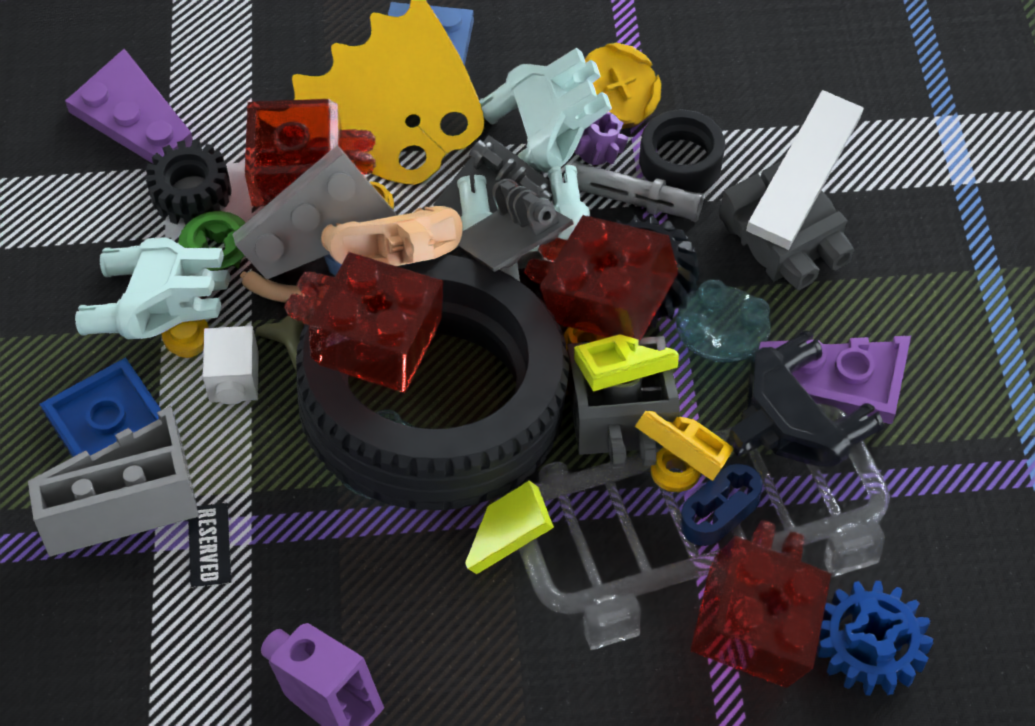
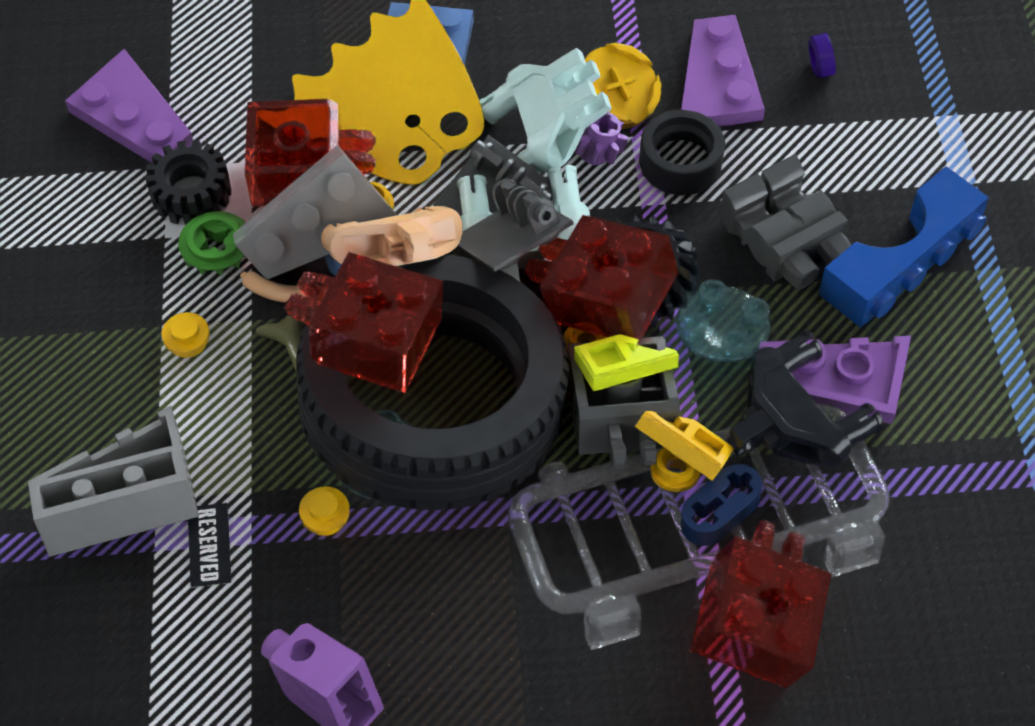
(100, 408): blue tile -> none
(160, 290): light aqua connector -> none
(230, 364): white brick -> none
(324, 510): none -> yellow plate
(509, 526): neon yellow tile -> none
(651, 195): light grey pin -> none
(720, 74): none -> medium lavender wing
(804, 170): white tile -> none
(821, 55): none -> dark purple tile
(869, 278): none -> blue arch
(871, 640): blue gear -> none

